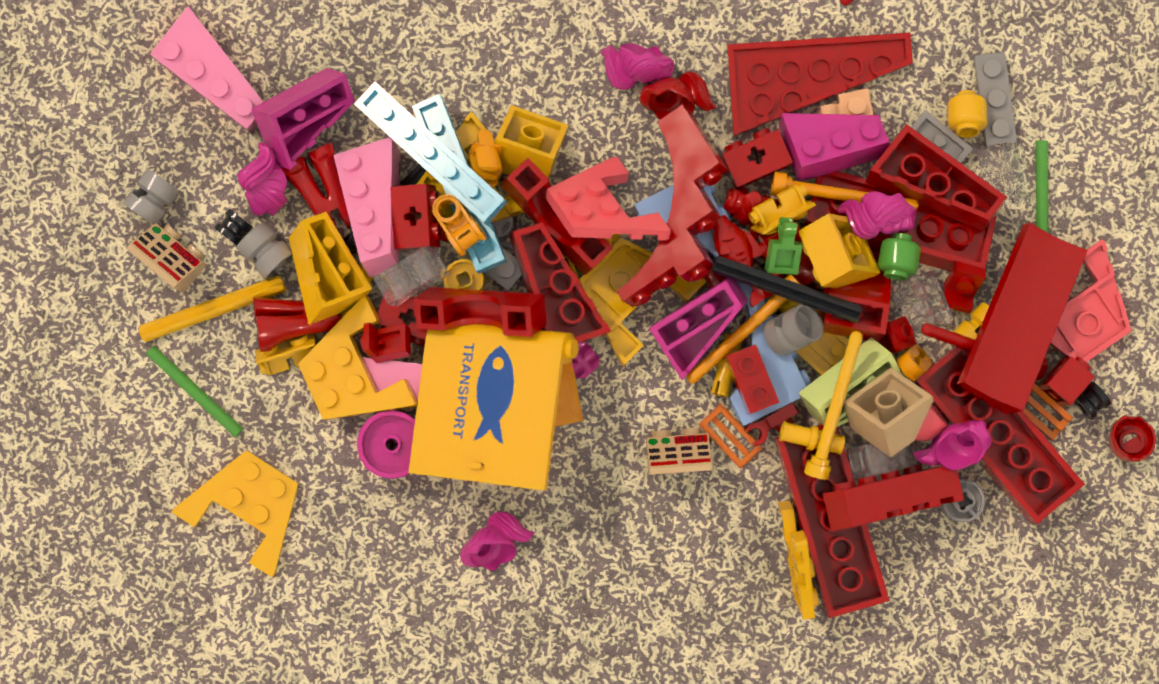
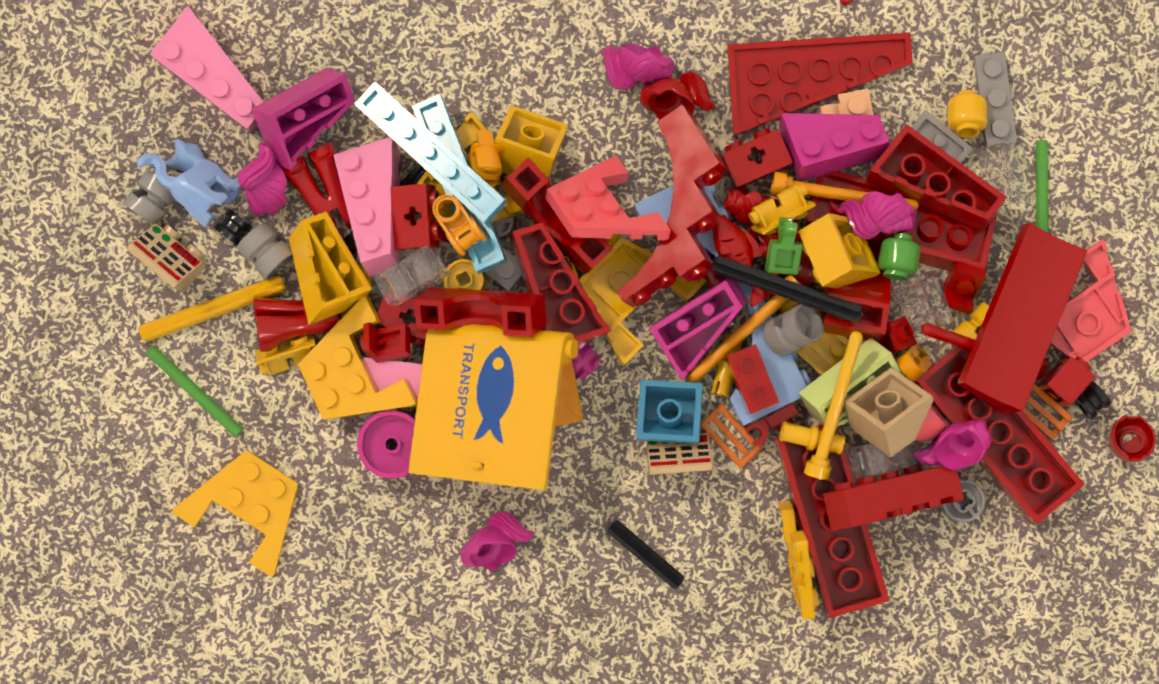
(200, 183): none -> light blue animal
(645, 554): none -> black axle
(669, 411): none -> dark azure slope

